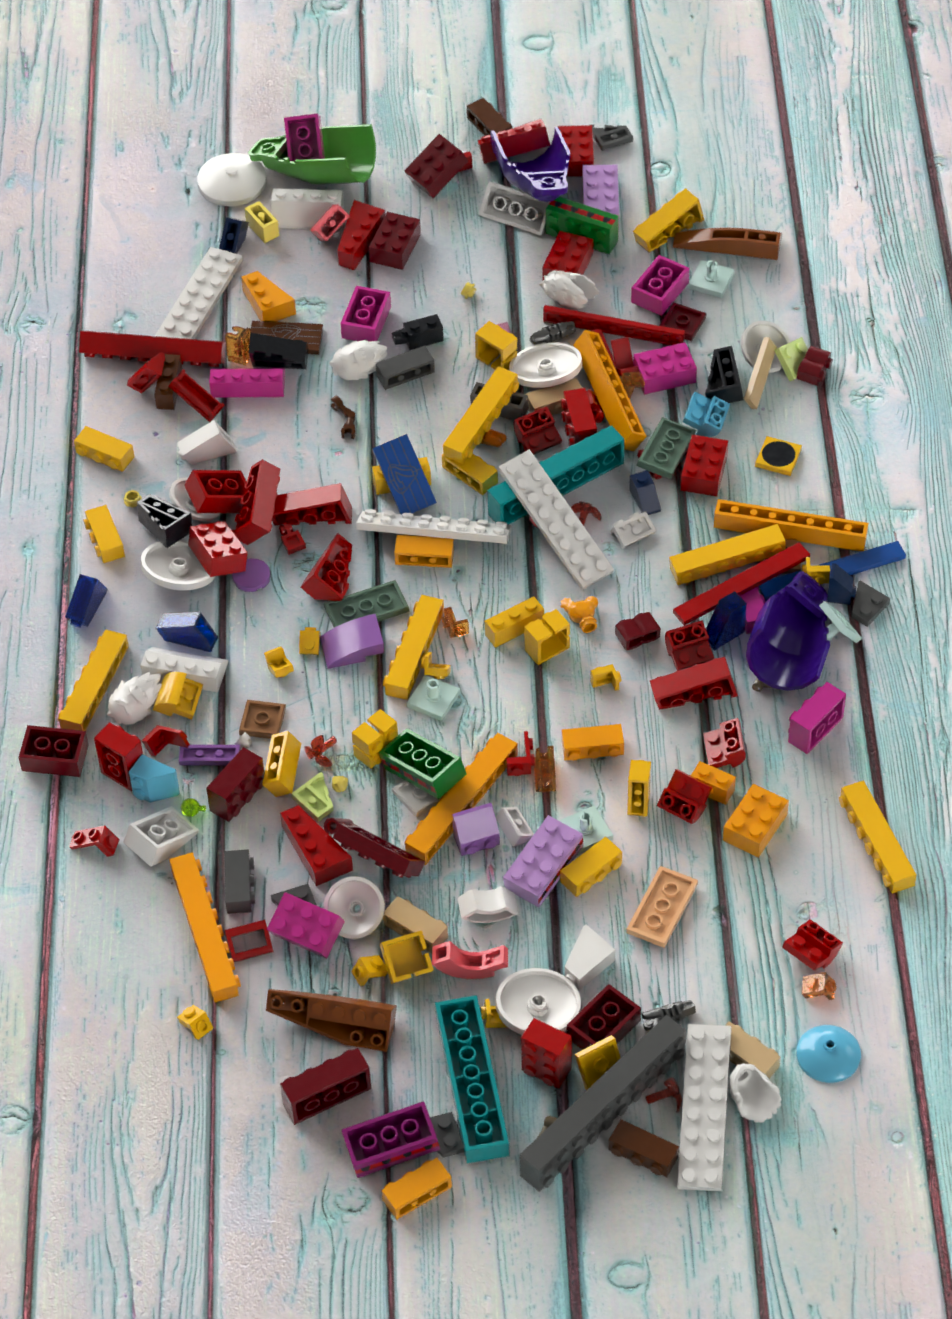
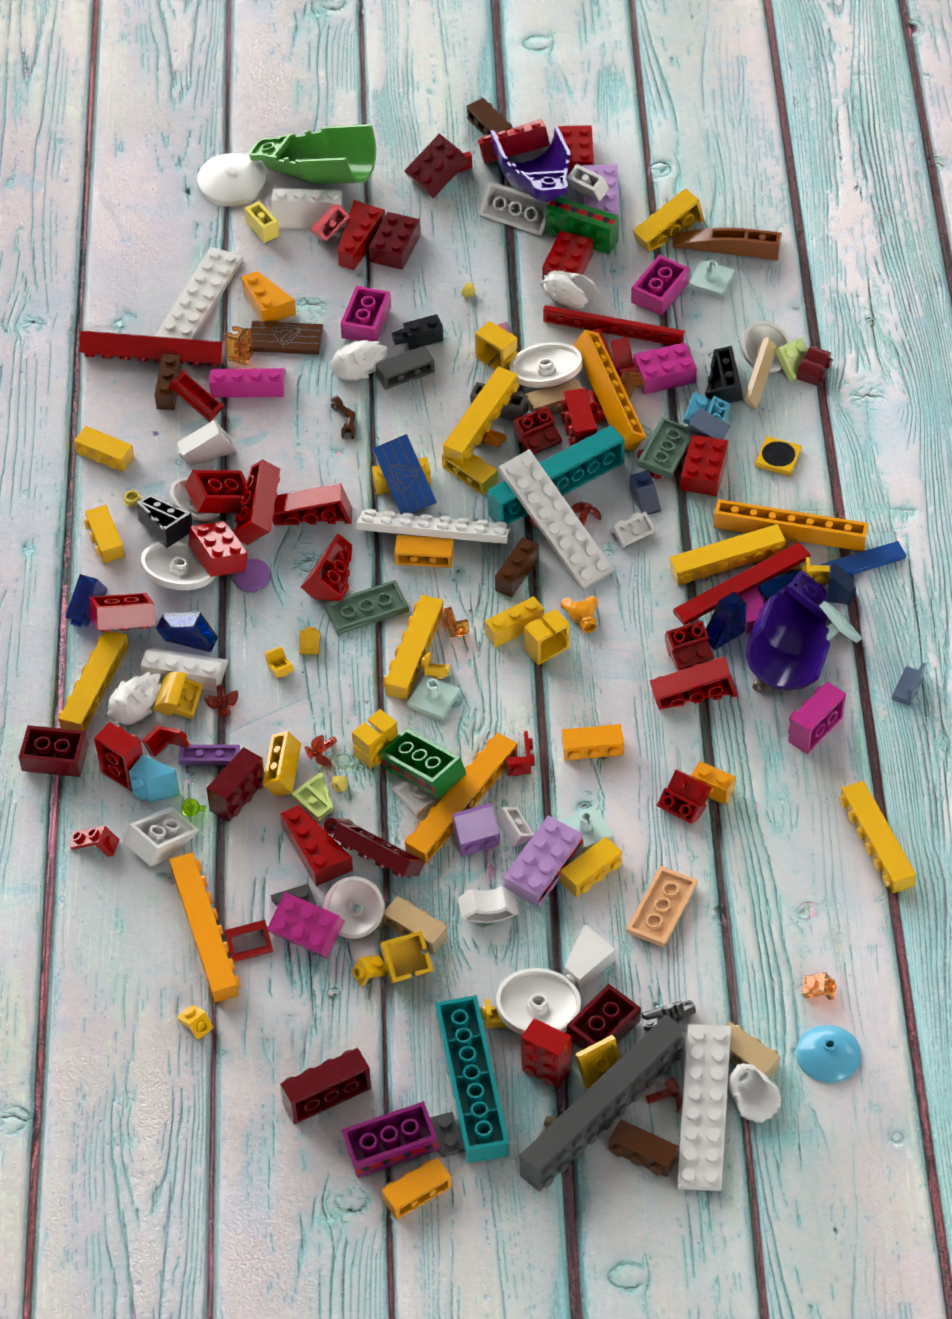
(122, 612): none -> brick
(147, 374): red tile -> none
(222, 701): none -> clear red plant
(233, 235): dark blue slope -> none
(239, 881): dark grey brick -> none
(244, 741): white hinge -> none
(262, 719): medium nougat tile -> none
(277, 352): black wedge -> none
(291, 539): red plate -> none
(304, 137): dark pink brick -> none
(337, 1017): dark orange wedge -> none
(352, 642): medium lavender slope -> none
(466, 964): coral arch -> none
(516, 567): none -> reddish brown brick
(545, 770): clear orange hinge -> none
(553, 332): dark grey hinge -> none
(588, 183): none -> white brick
(605, 675): yellow bracket -> none
(611, 136): dark grey wing -> none
(637, 631): dark red brick -> none
(639, 787): yellow brick -> none
(685, 319): dark red tile -> none
(707, 425): none -> sand blue panel
(725, 744): brick -> none
(755, 820): light orange brick -> none
(813, 945): red brick -> none
(868, 604): dark grey wing -> none
(909, 684): none -> sand blue panel

